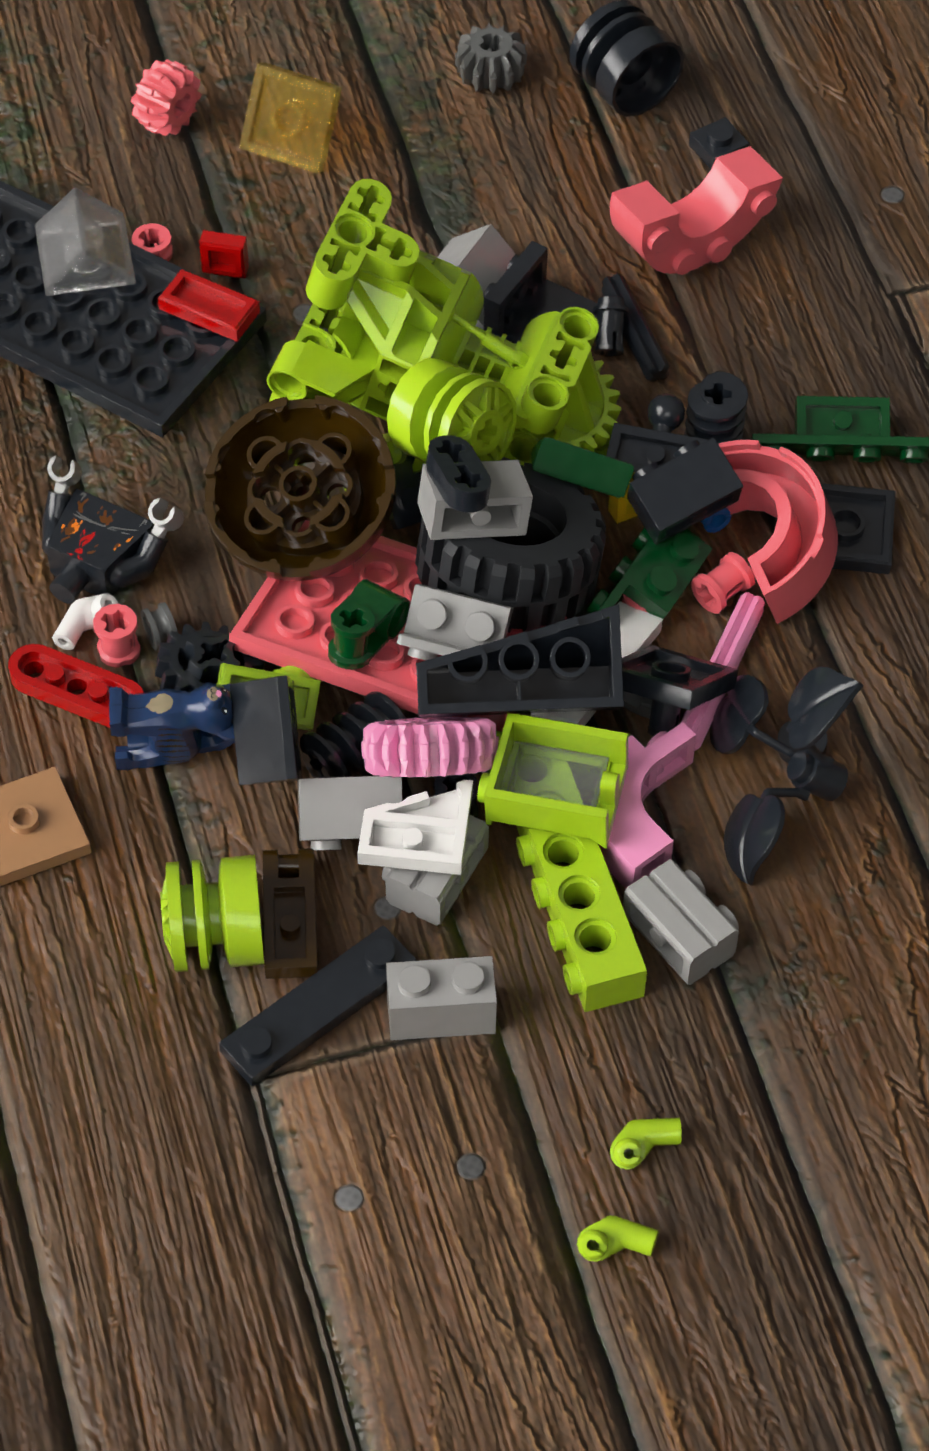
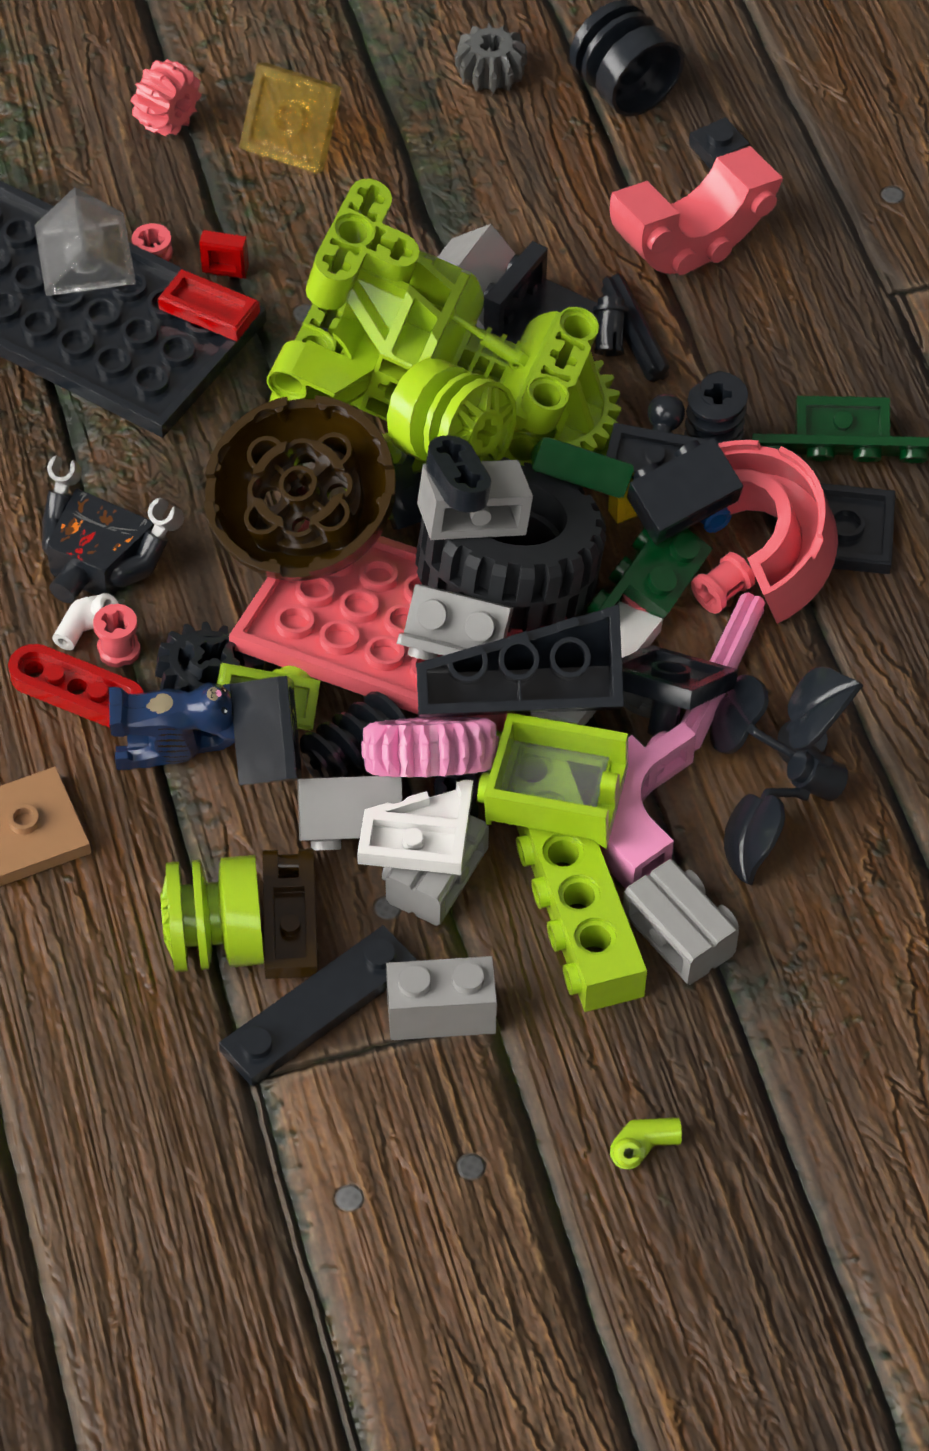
(158, 624): dark grey bush -> none
(365, 624): dark green piece -> none
(614, 1235): lime arm -> none

